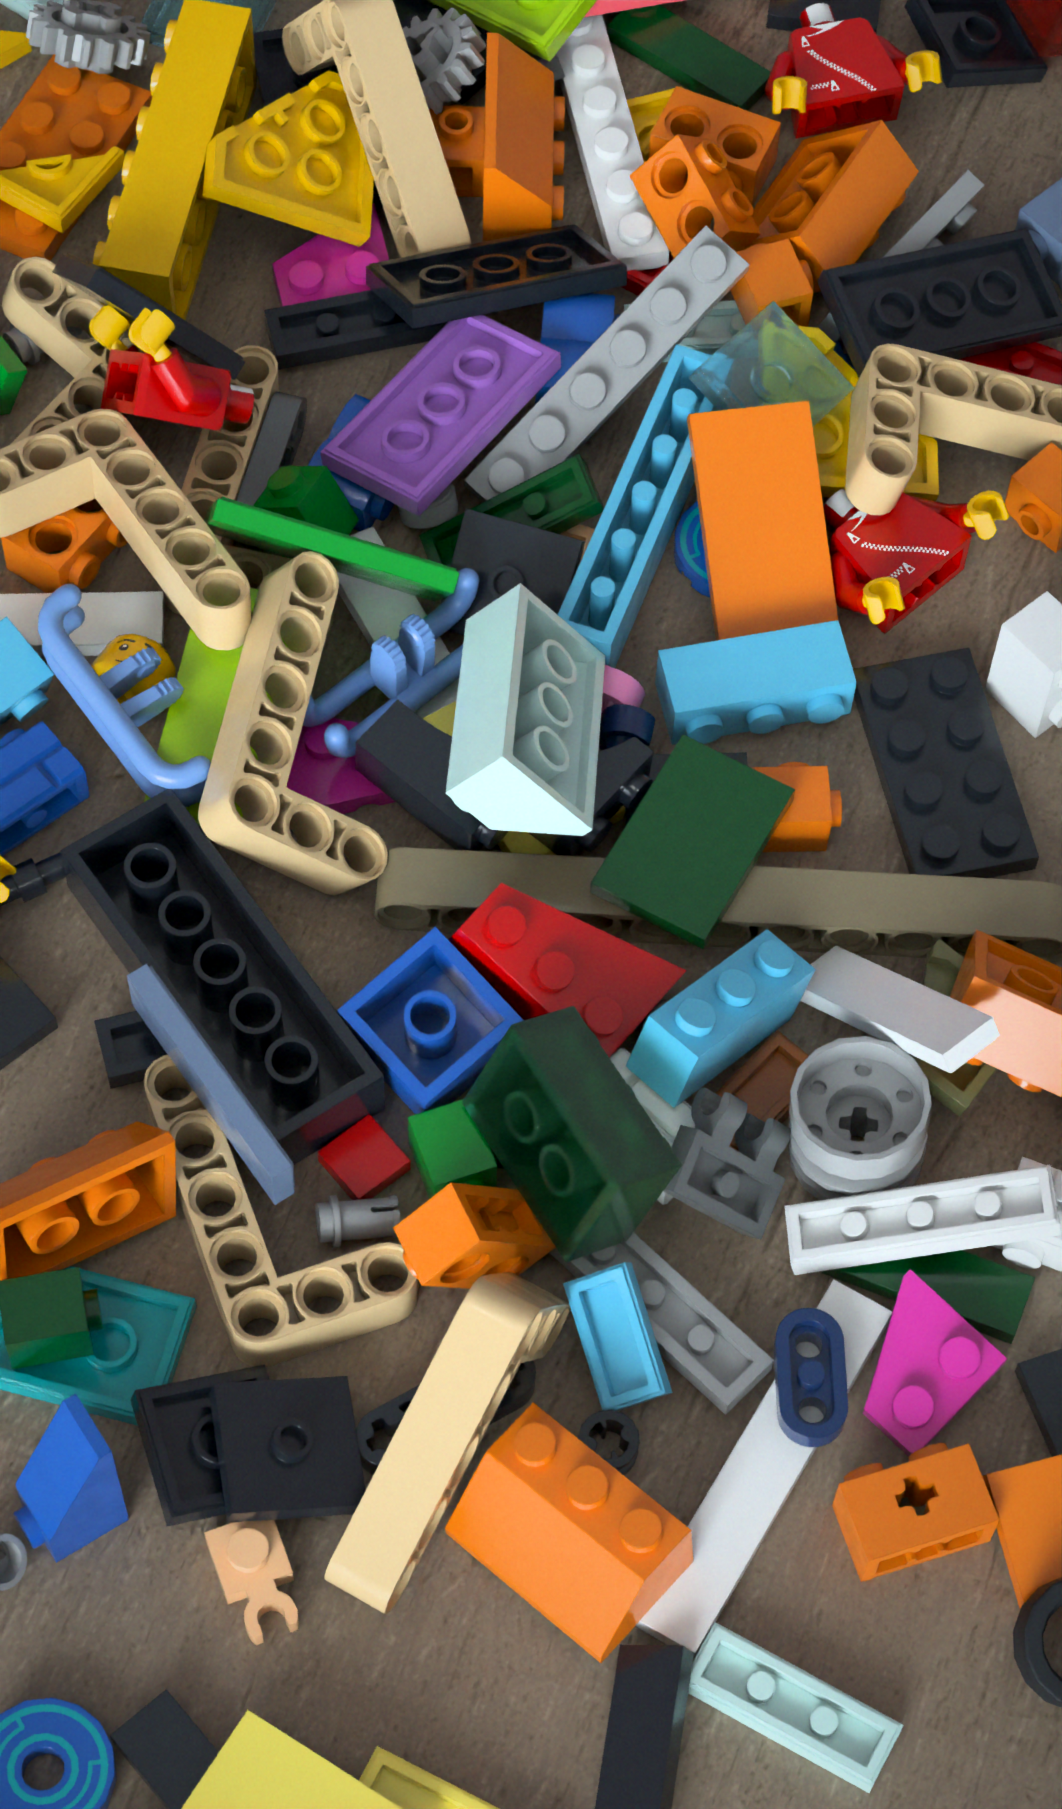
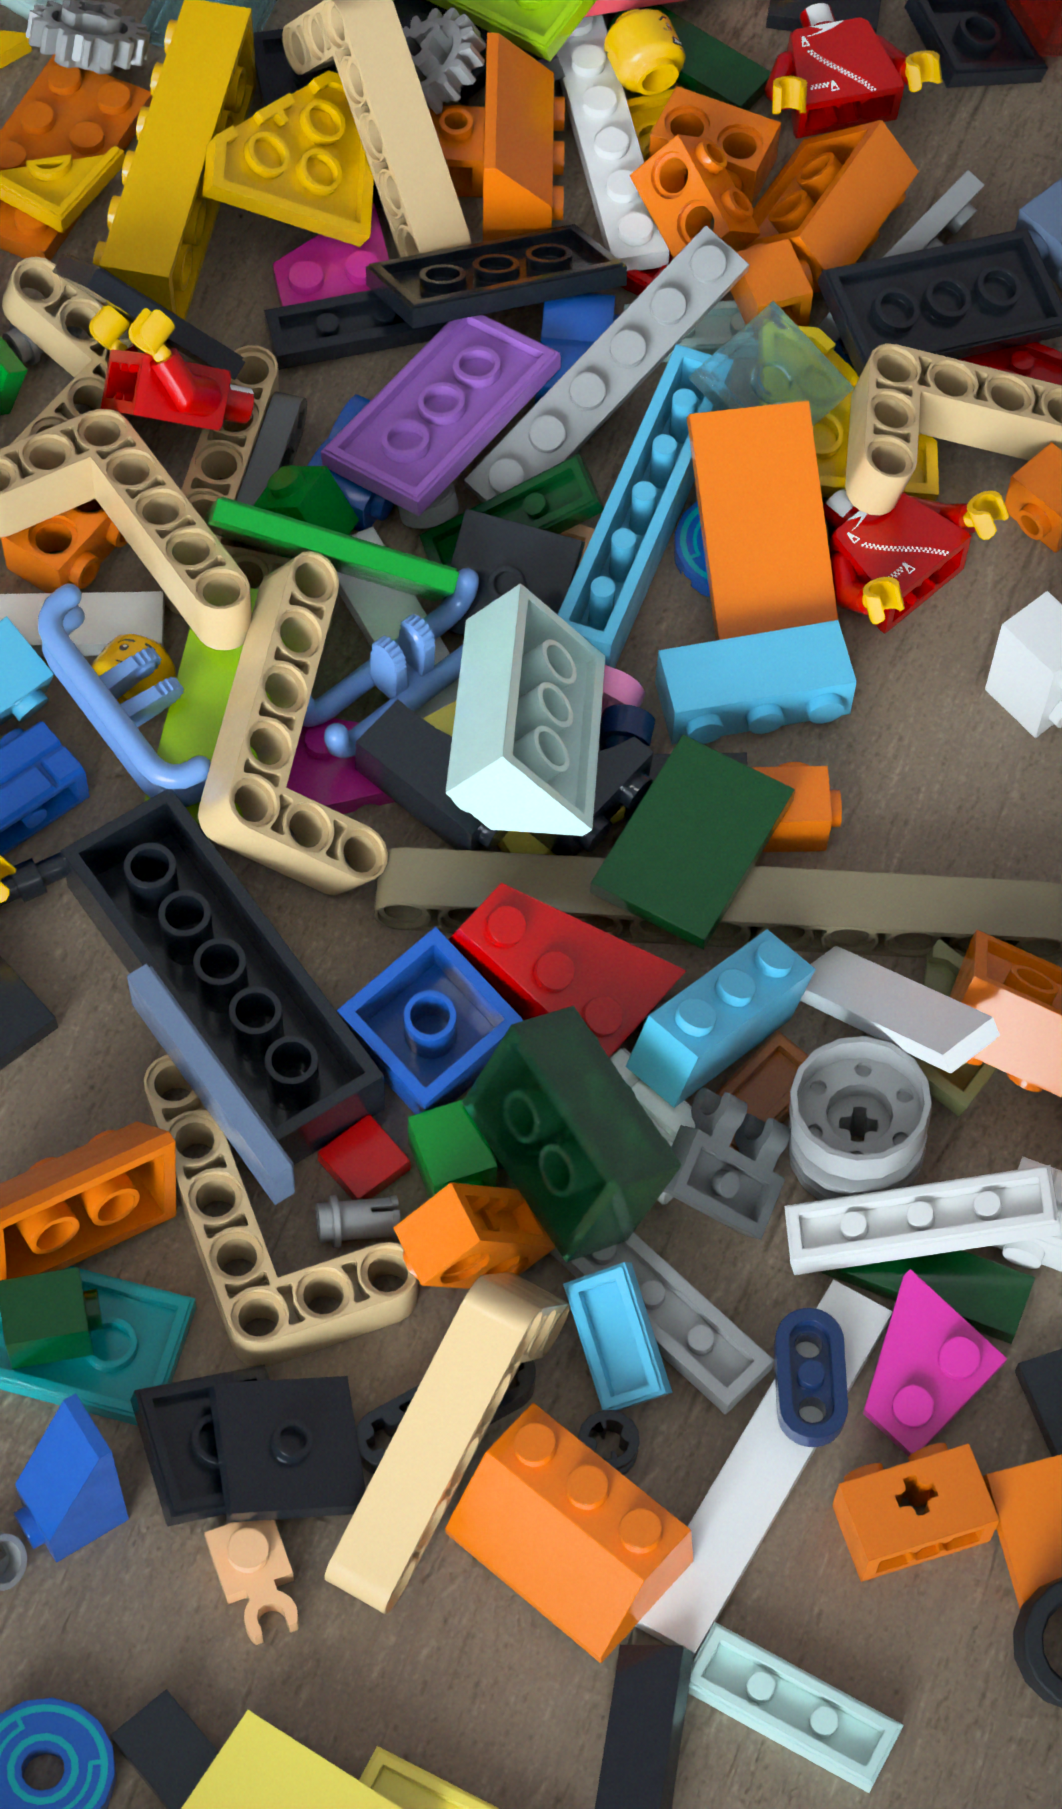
(127, 1048): black plate -> none
(644, 51): none -> yellow head
(943, 767): black plate -> none

